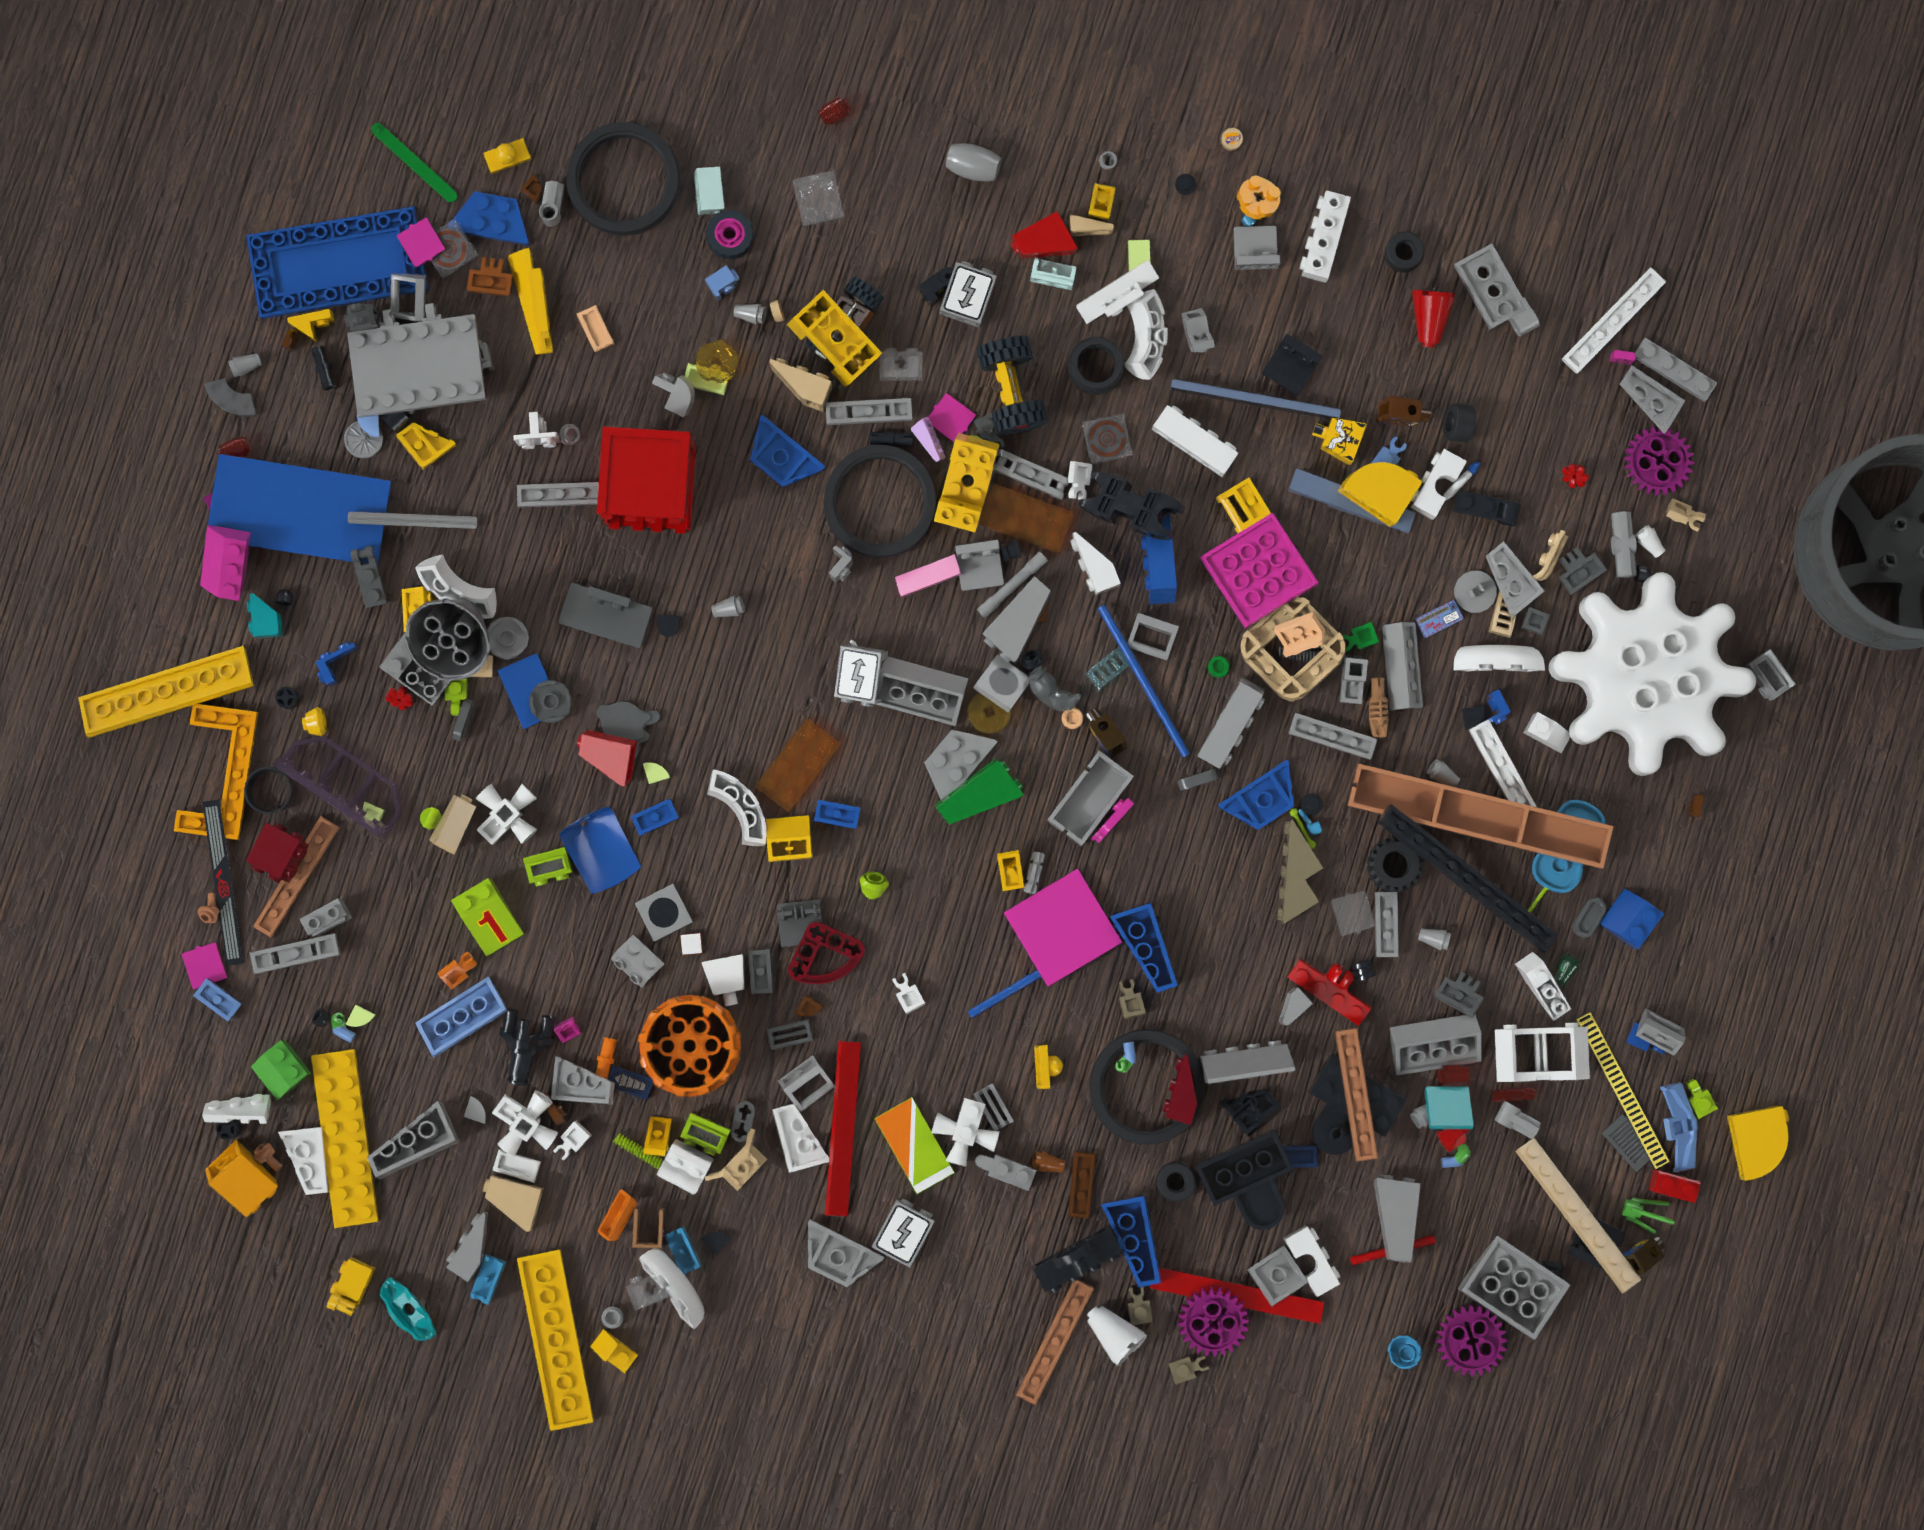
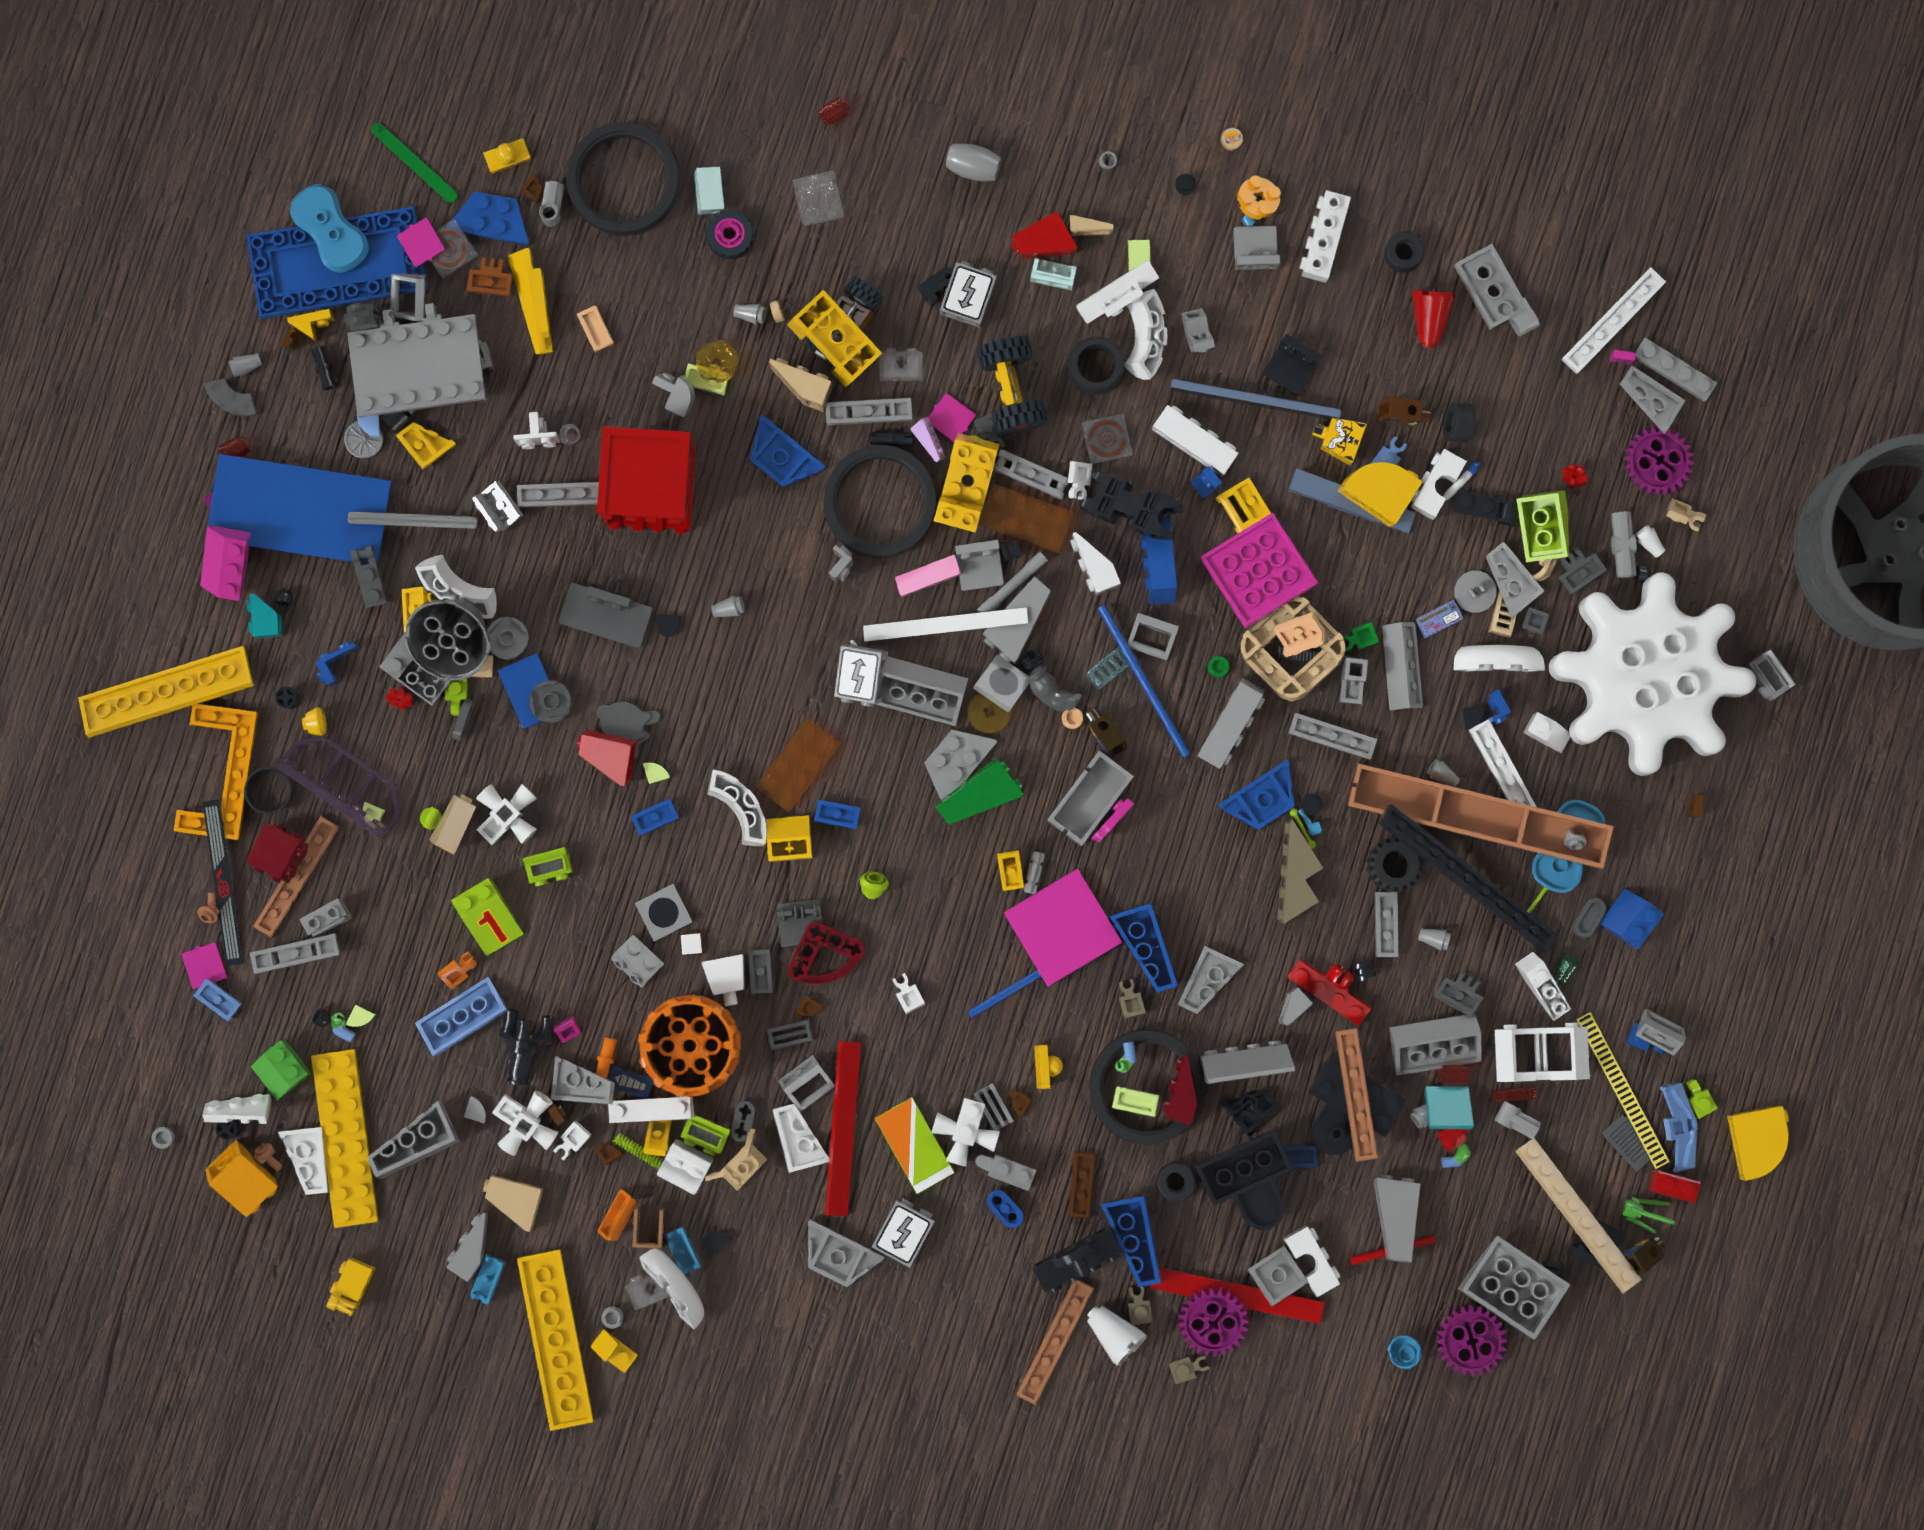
(163, 1137): none -> light grey tile
(320, 215): none -> dark azure plate
(417, 1324): teal piece -> none
(497, 507): none -> light grey bracket
(516, 1166): white tile -> none
(600, 850): blue piece -> none
(607, 1153): none -> reddish brown tile
(651, 1109): none -> white plate
(722, 281): medium blue brick -> none
(945, 624): none -> white sticker
(1005, 1208): none -> blue plate
(1020, 1102): none -> reddish brown tile
(1047, 1163): dark orange cone -> none
(1101, 202): yellow slope -> none
(1135, 1101): none -> yellowish green tile
(1198, 779): dark grey beam -> none
(1206, 482): none -> blue bracket
(1208, 977): none -> light grey wing
(1353, 913): clear piece -> none
(1378, 709): medium nougat hinge -> none
(1544, 525): none -> lime slope
(1573, 841): none -> light grey plate

